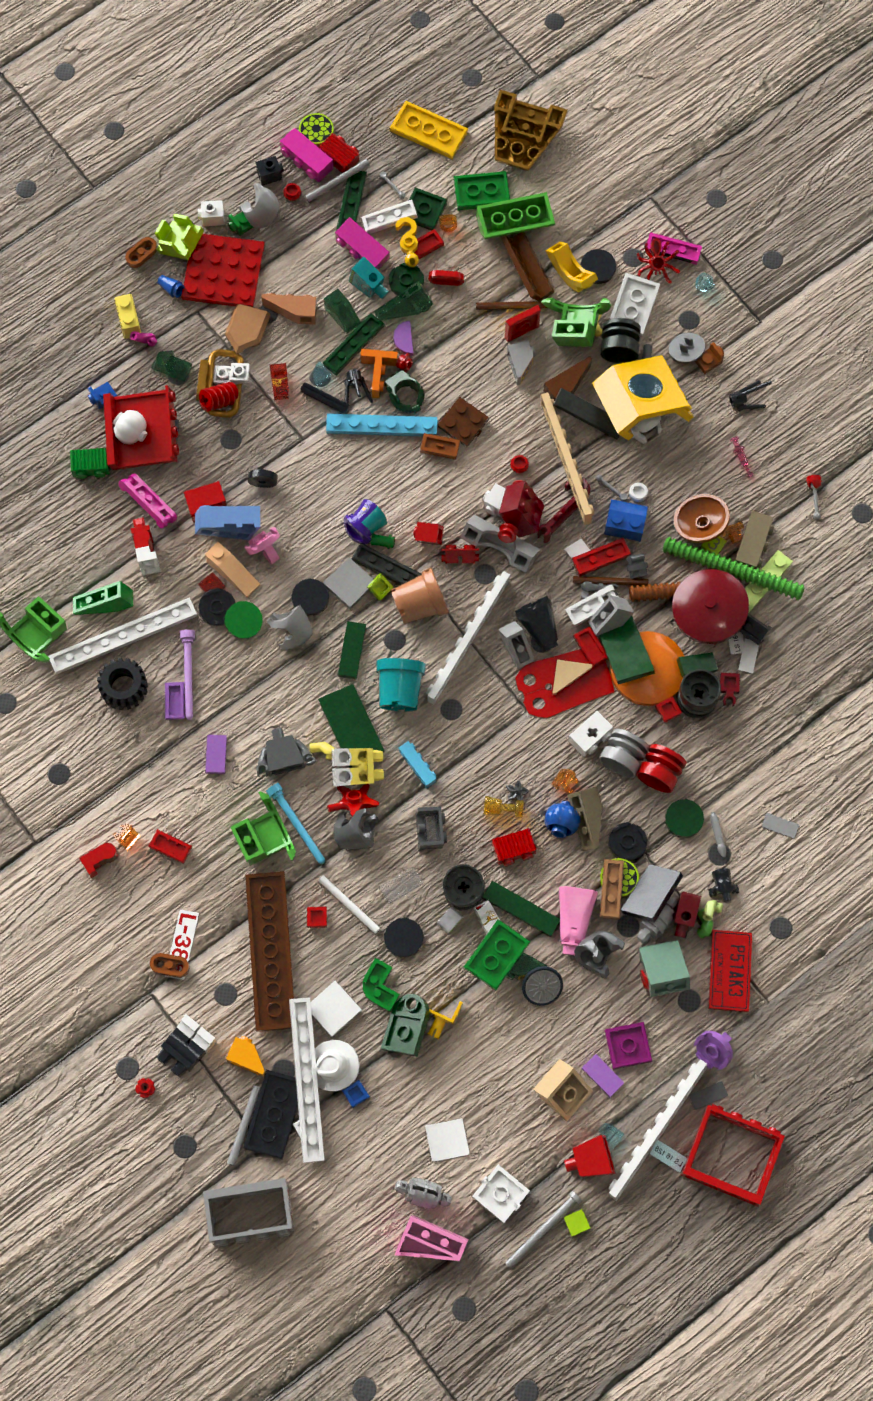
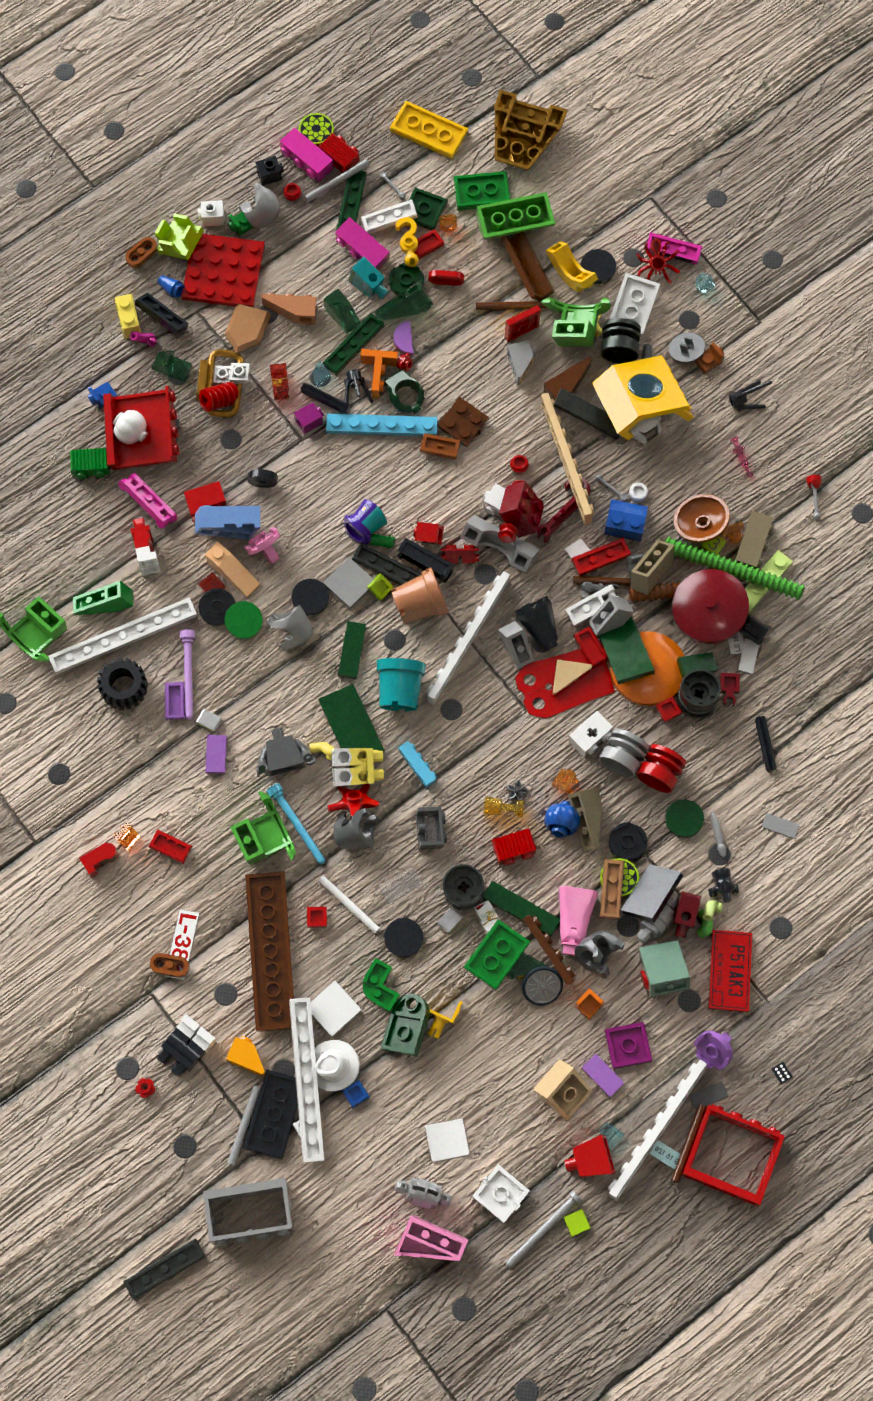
(161, 313): none -> black plate
(164, 1269): none -> pearl dark grey tile
(209, 720): none -> flat silver piece
(309, 417): none -> magenta brick
(425, 559): none -> black container
(545, 942): none -> reddish brown plate
(589, 1004): none -> orange panel
(652, 566): none -> dark tan brick
(688, 1143): none -> reddish brown bar
(765, 743): none -> black axle
(782, 1072): none -> black sticker

